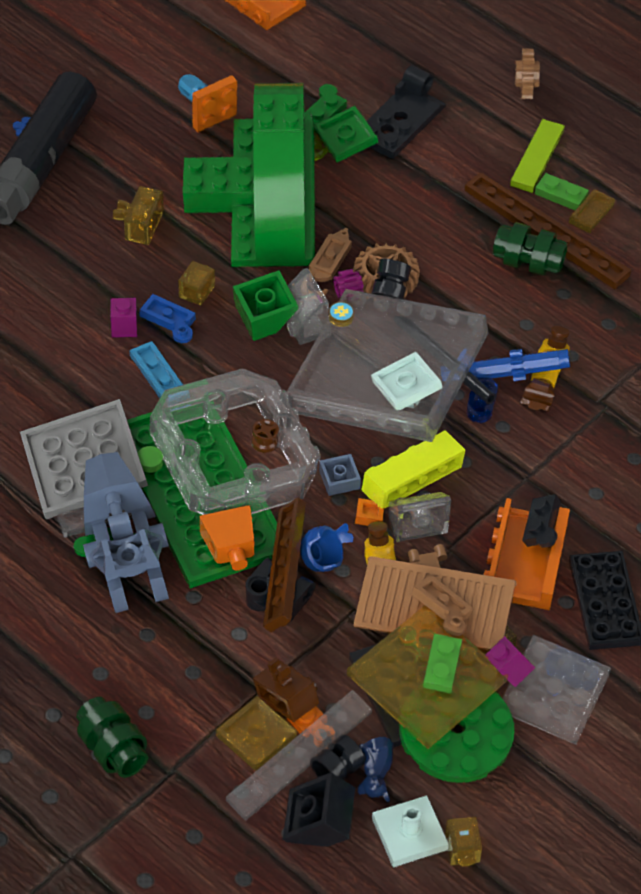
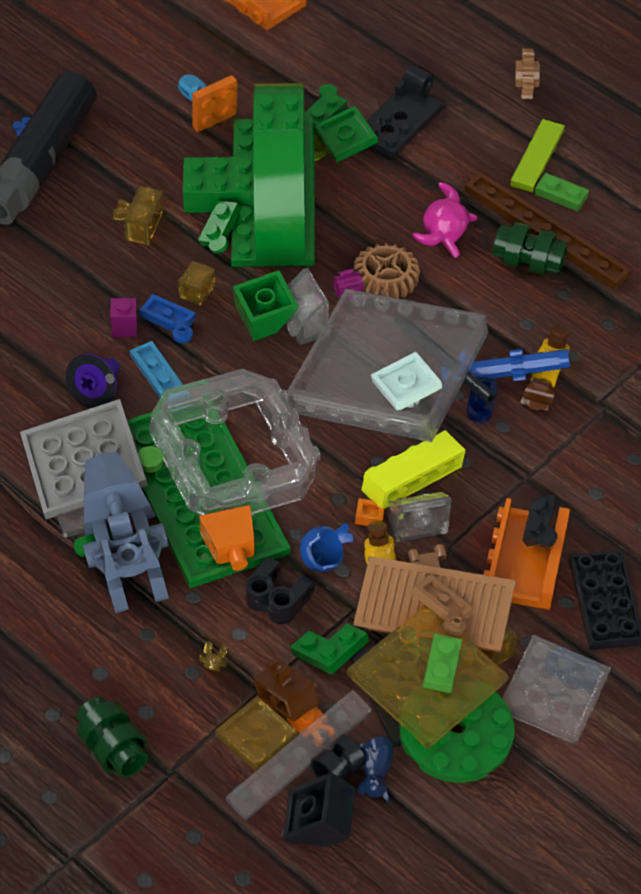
(92, 379): none -> piece
(213, 661): none -> clear yellow plate
(219, 226): none -> green hinge
(265, 435): reddish brown wheel -> none
(284, 565): reddish brown plate -> none
(330, 256): medium nougat plate -> none
(331, 653): none -> green plate
(339, 474): sand blue piece -> none
(341, 314): tile -> none
(391, 278): black wheel -> none
(410, 831): light aqua tile -> none
(445, 221): none -> dark pink piece
(463, 841): clear yellow brick -> none
(510, 661): magenta brick -> none
(591, 211): clear yellow tile -> none

